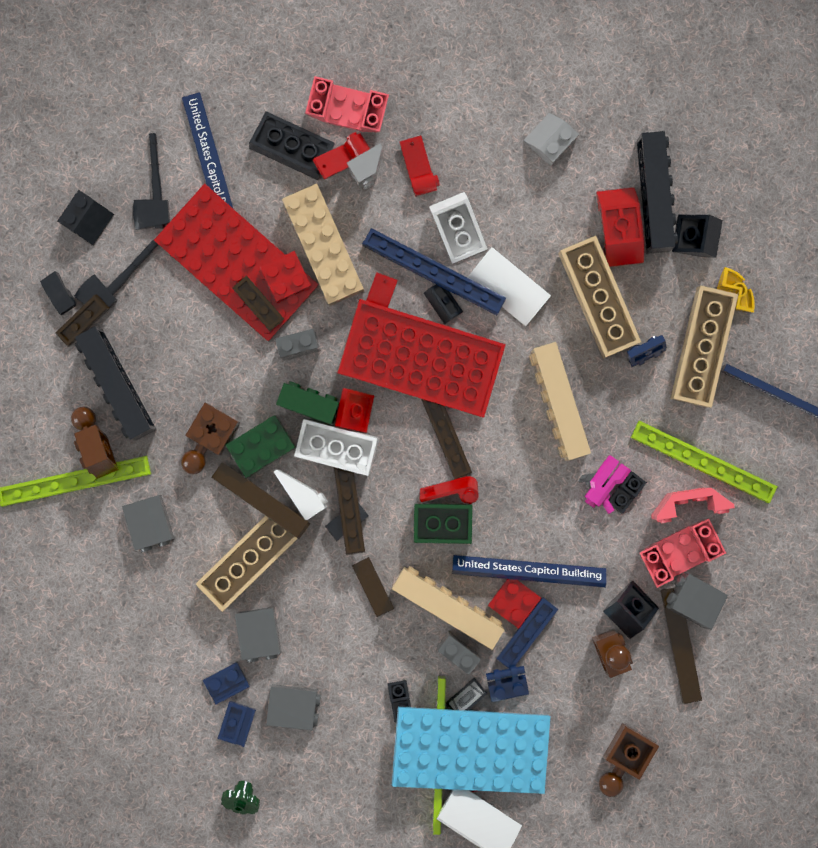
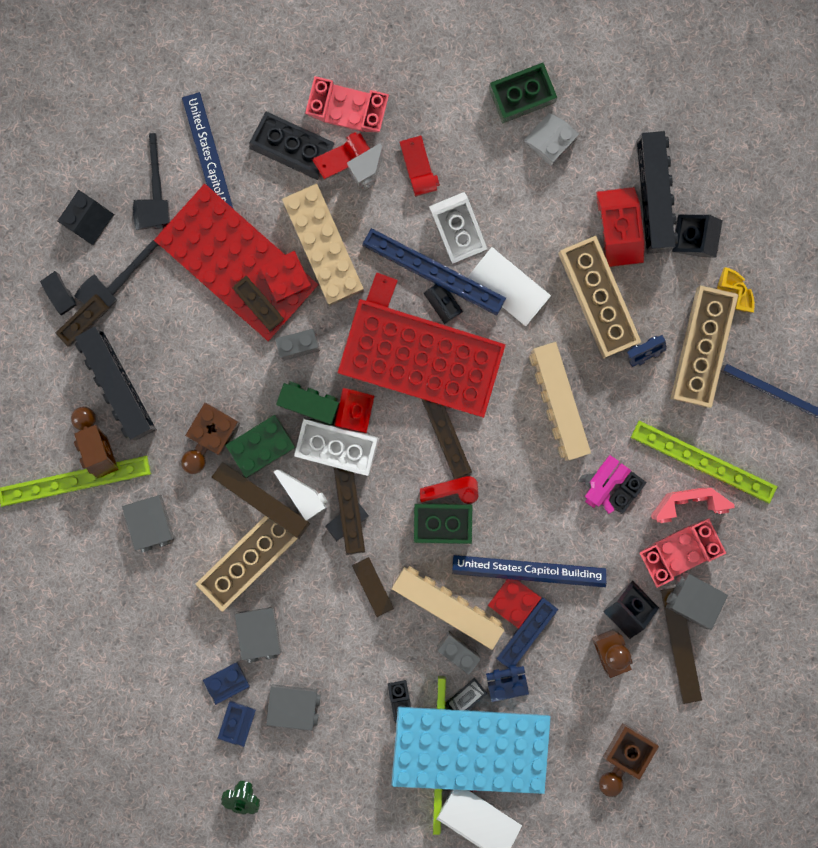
(522, 92): none -> dark green brick

